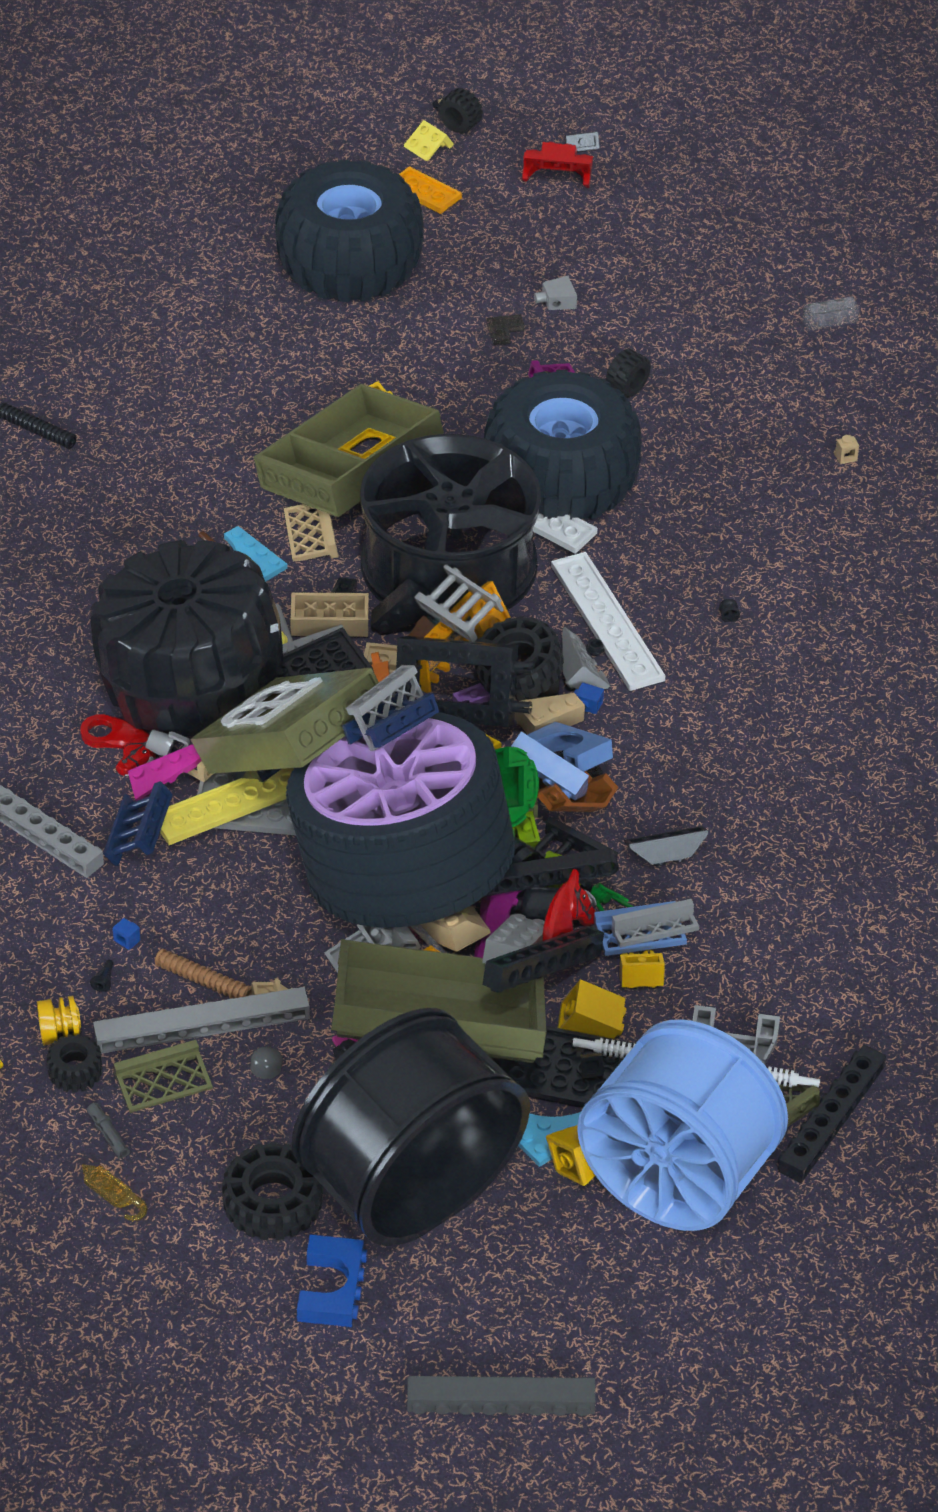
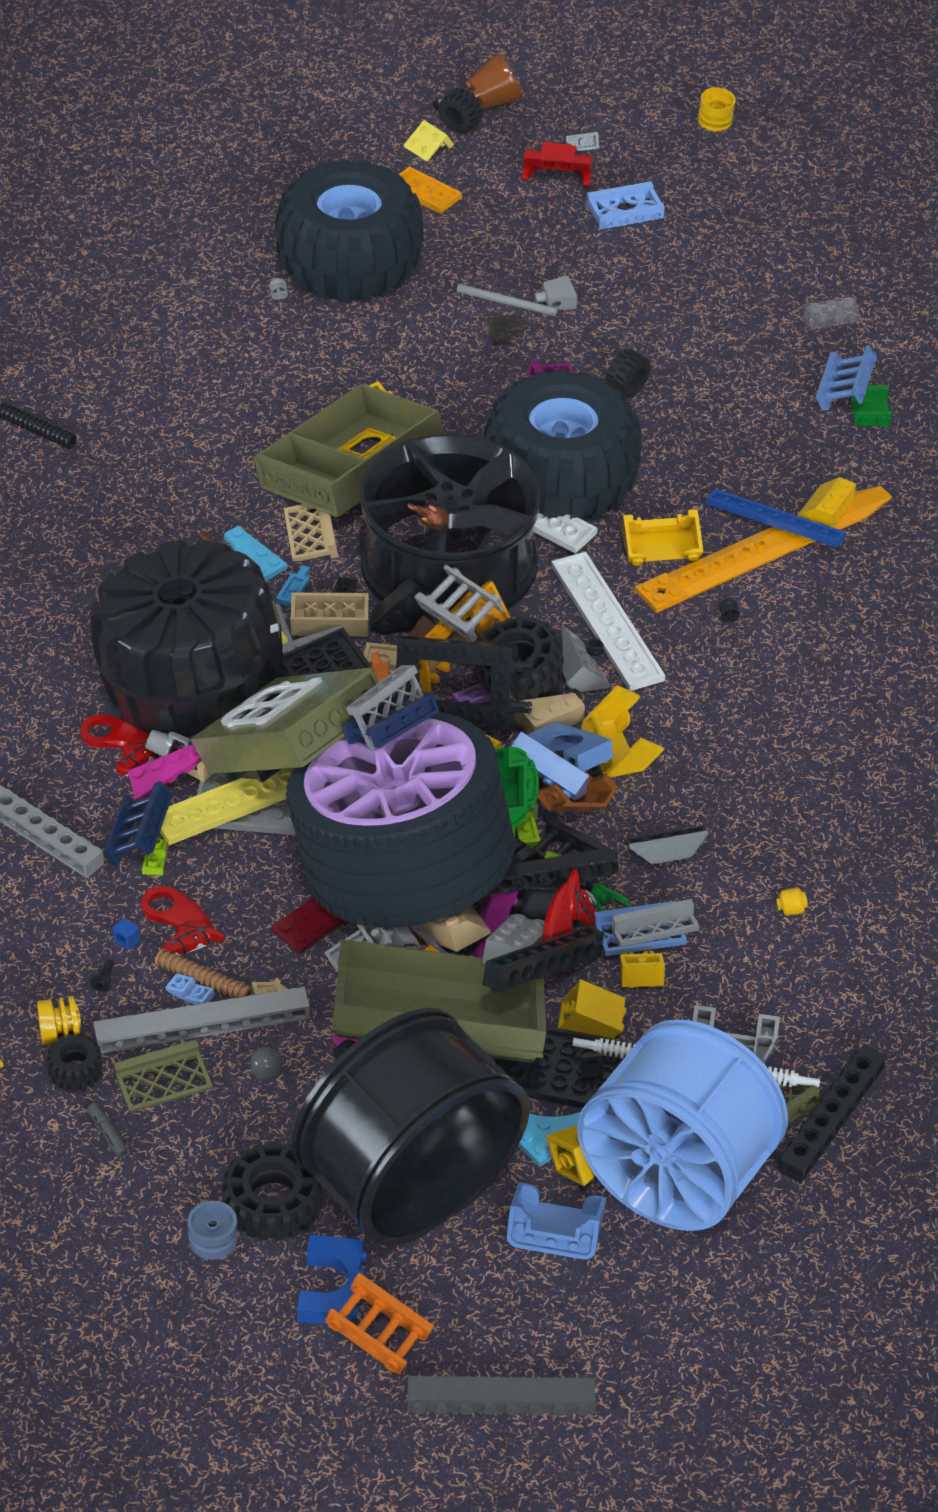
(113, 1190): clear yellow plate -> none
(155, 862): none -> lime slope
(186, 989): none -> light blue slope
(192, 923): none -> red animal
(212, 1230): none -> sand blue wheel
(278, 288): none -> light grey wheel
(295, 584): none -> dark azure hinge
(306, 926): none -> dark red plate
(391, 1307): none -> orange fence
(434, 517): none -> copper piece
(494, 83): none -> dark orange cone
(507, 300): none -> light grey piece
(554, 1227): none -> medium blue windscreen
(591, 697): blue brick -> none
(609, 721): none -> yellow windscreen
(632, 194): none -> light blue fence
(662, 538): none -> yellow windscreen
(716, 109): none -> yellow wheel
(745, 556): none -> light orange wedge
(776, 518): none -> blue plate
(792, 901): none -> yellow head
(829, 502): none -> yellow slope
(833, 372): none -> medium blue fence
(846, 445): tan brick -> none
(874, 407): none -> green panel

